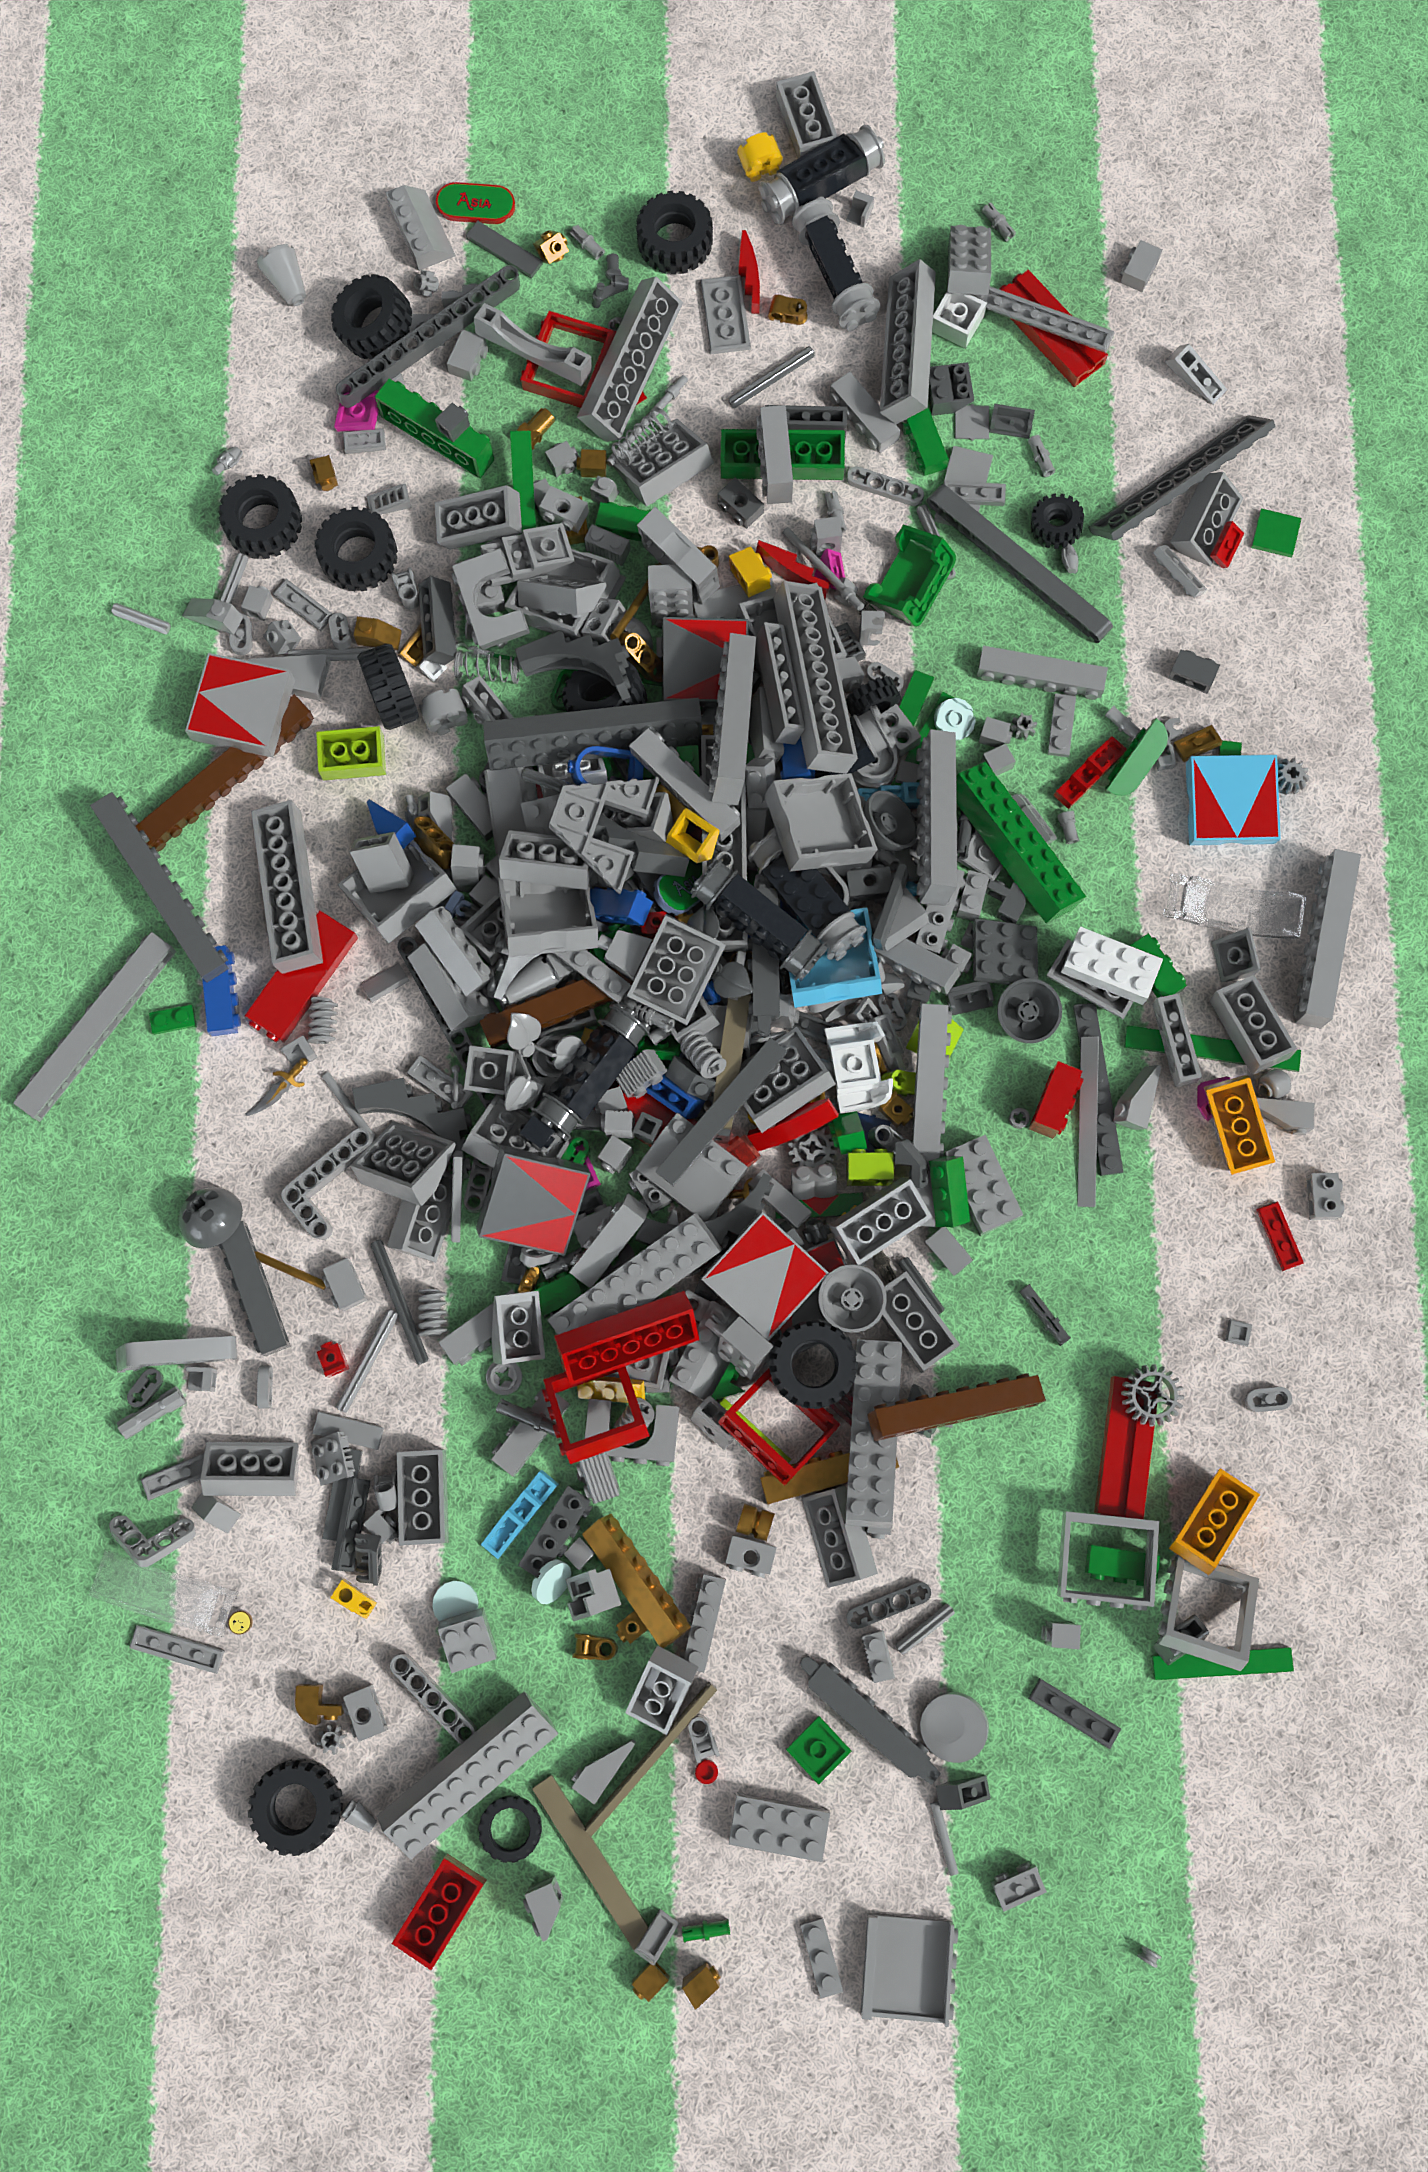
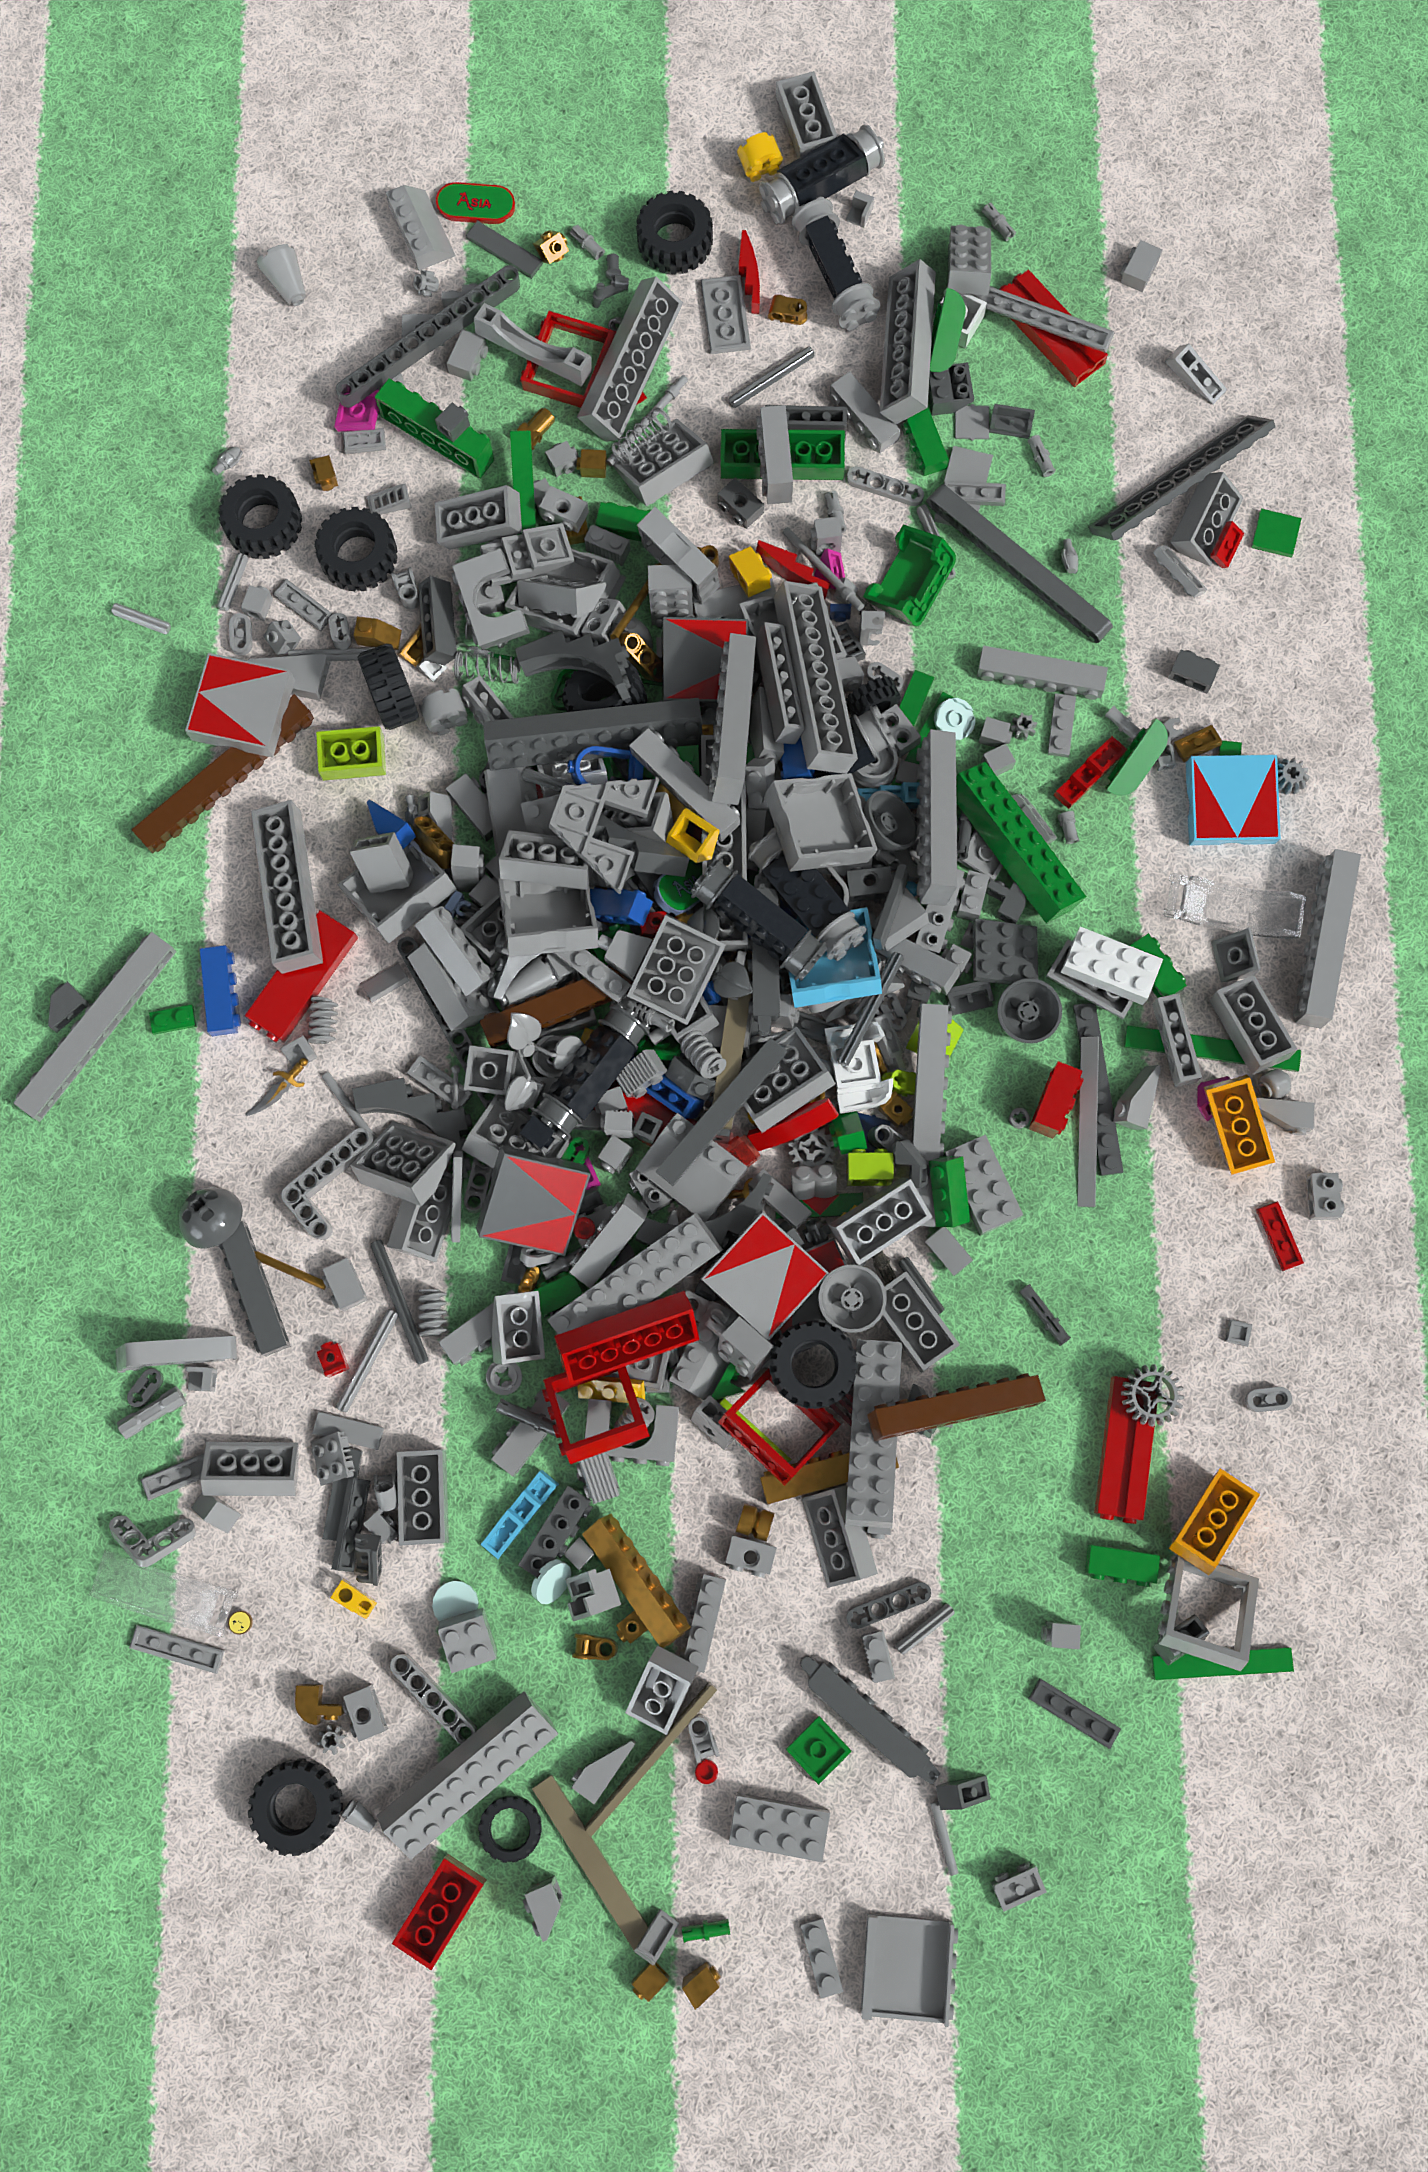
(65, 1006): none -> dark grey slope
(160, 887): dark grey brick -> none
(213, 614): light grey slope -> none
(264, 1386): light grey beam -> none
(357, 302): black tyre -> none
(584, 1228): none -> red tile
(604, 487): light grey brick -> none
(840, 612): none -> dark blue plate
(869, 1010): none -> dark grey axle
(947, 331): none -> brick
(954, 1727): light grey piece -> none
(1057, 508): black tyre -> none
(1115, 1600): light grey window -> none
(1149, 1956): light grey bush -> none

